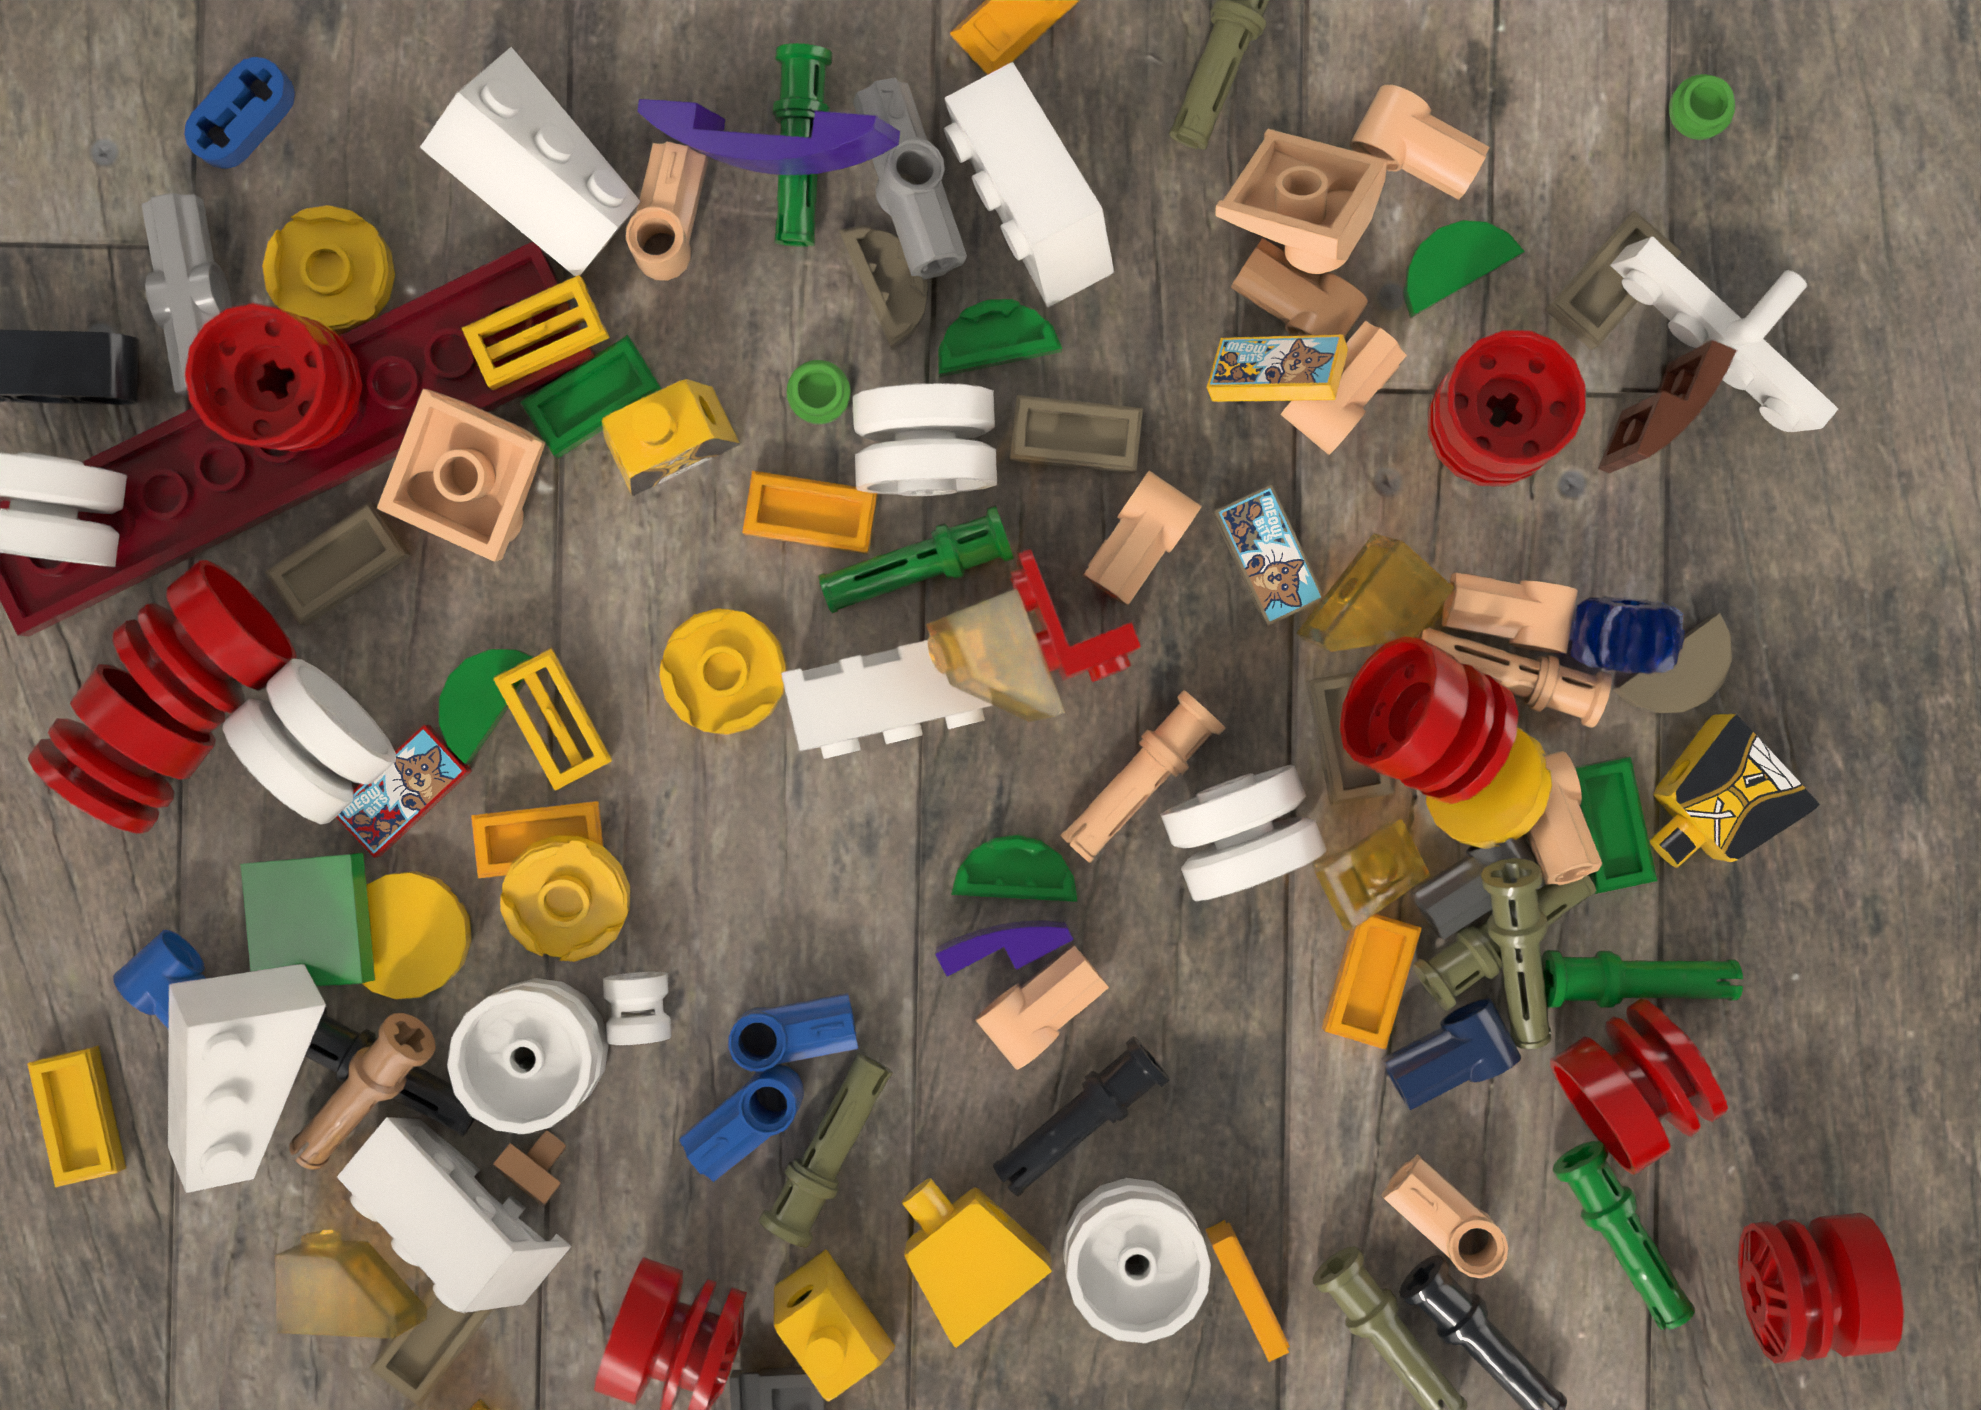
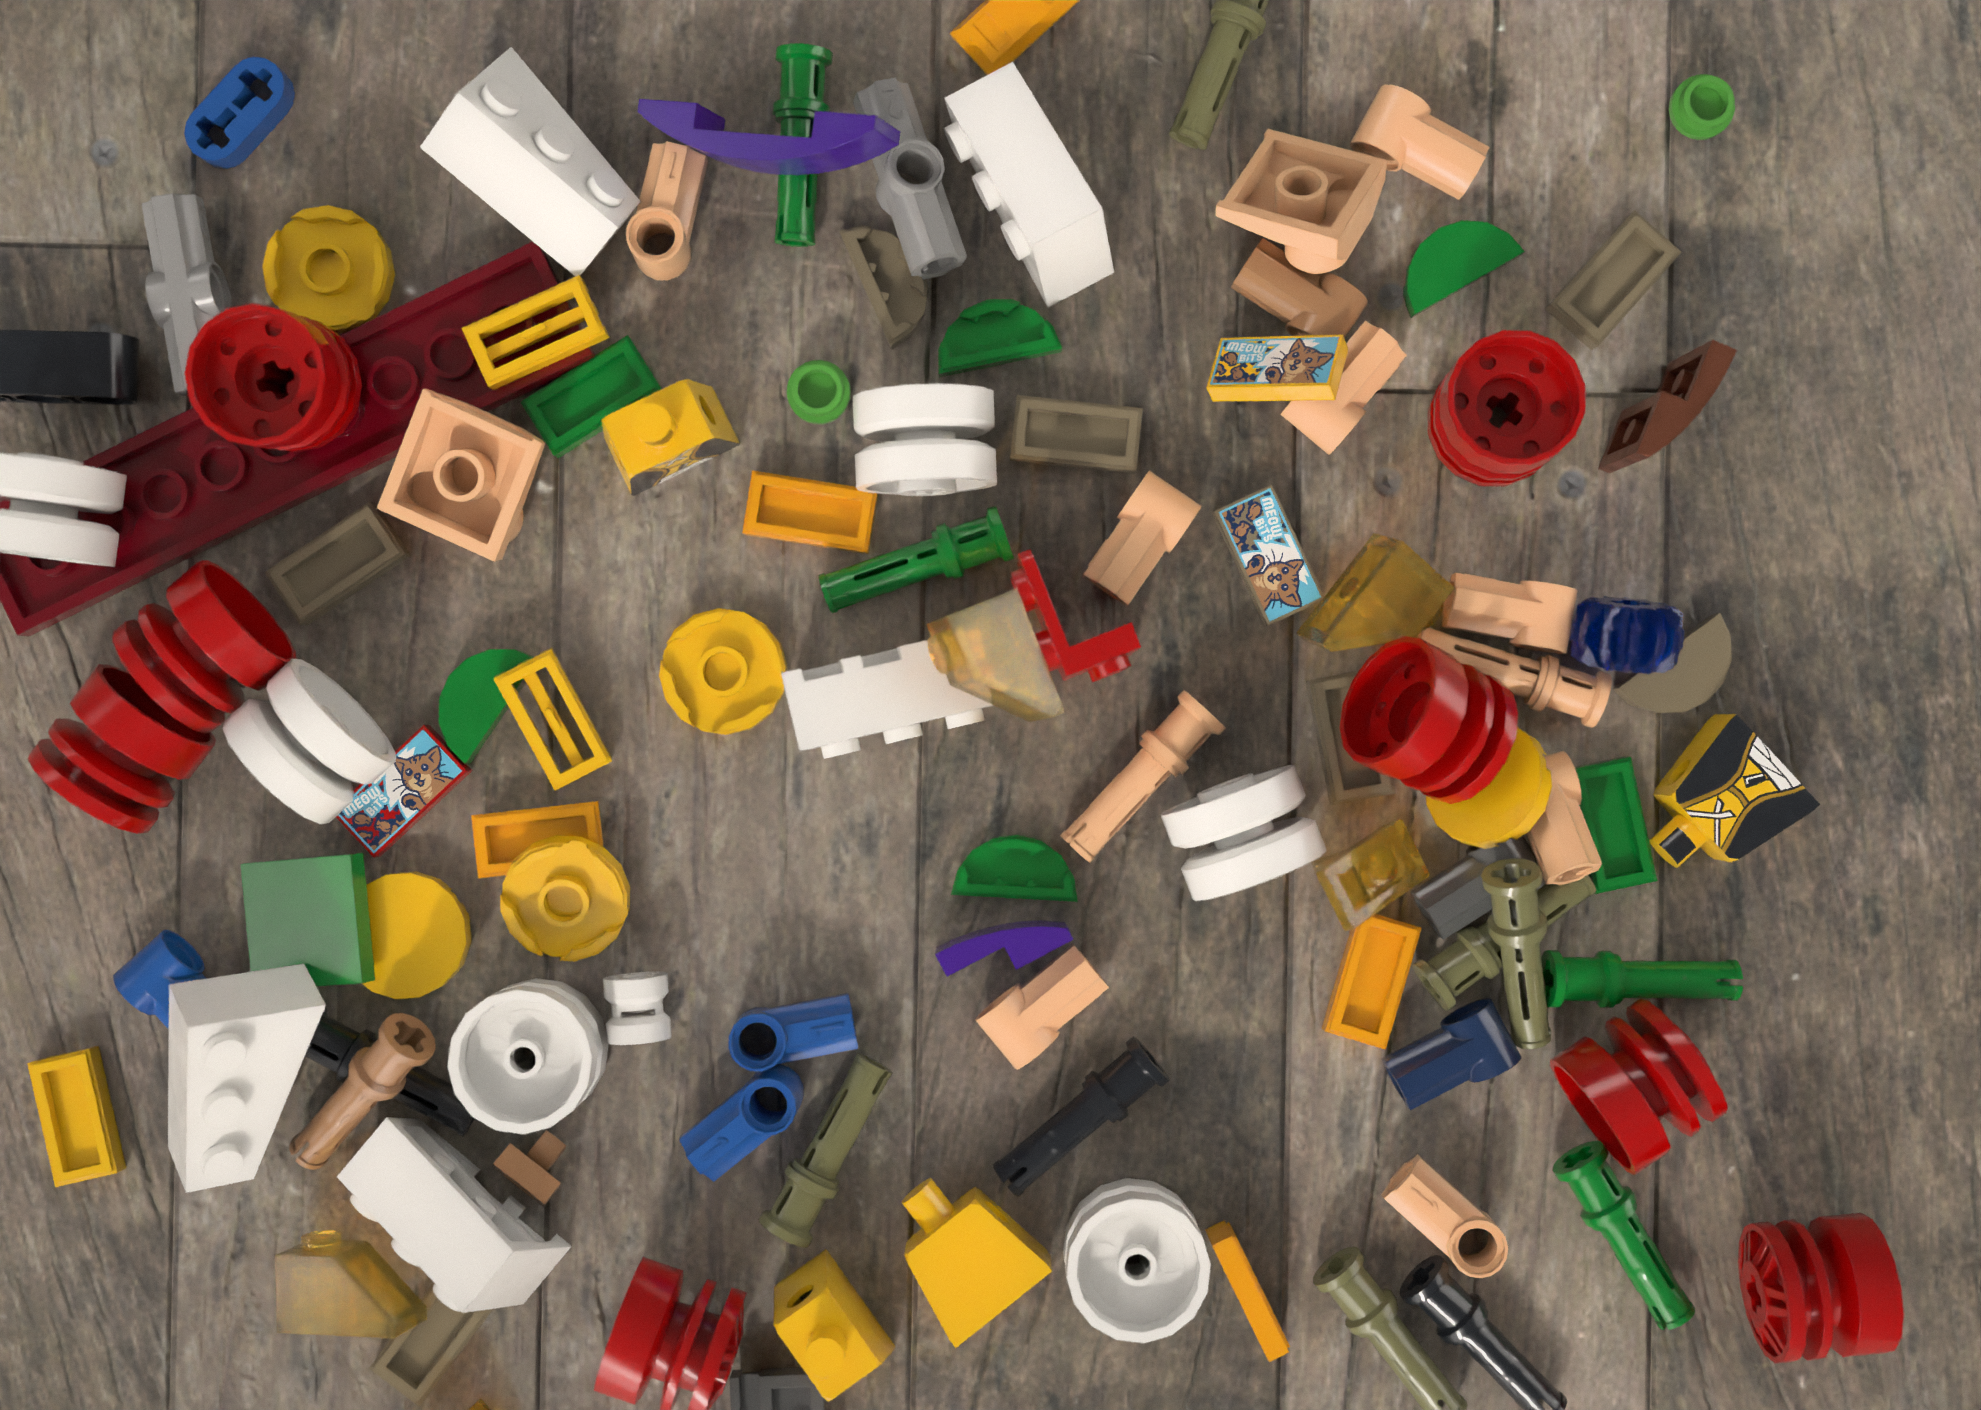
(1700, 316): white plate -> none

